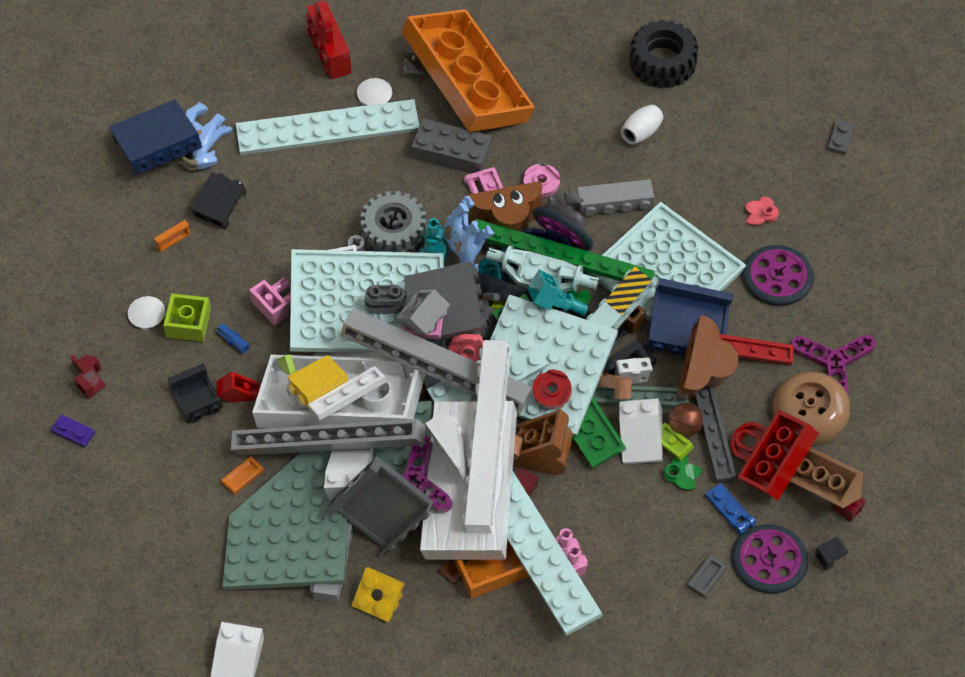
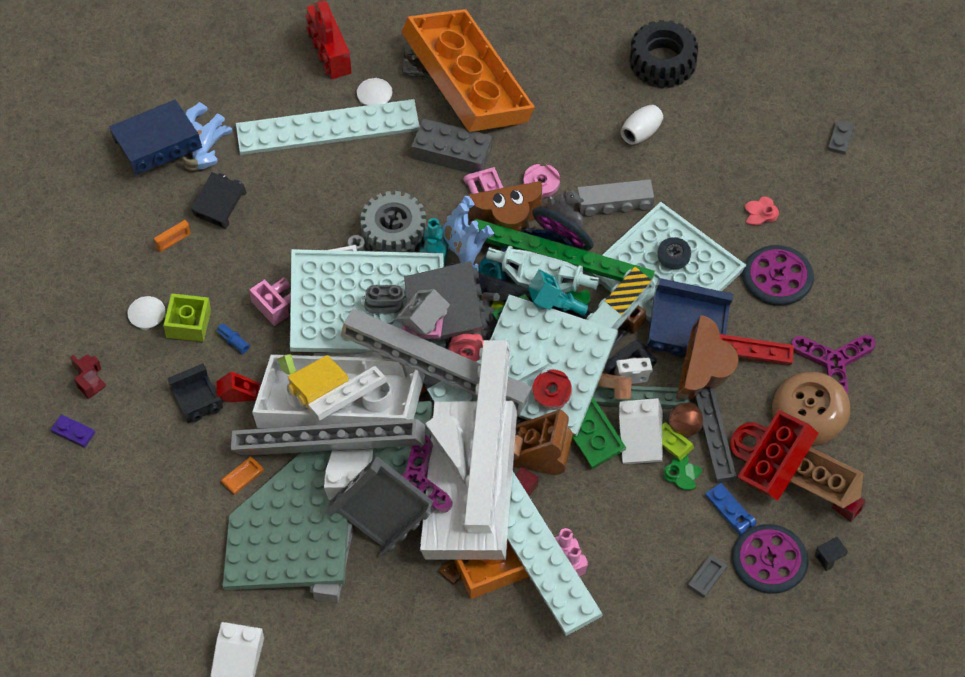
(390, 589): yellow piece -> none
(682, 250): none -> black bush

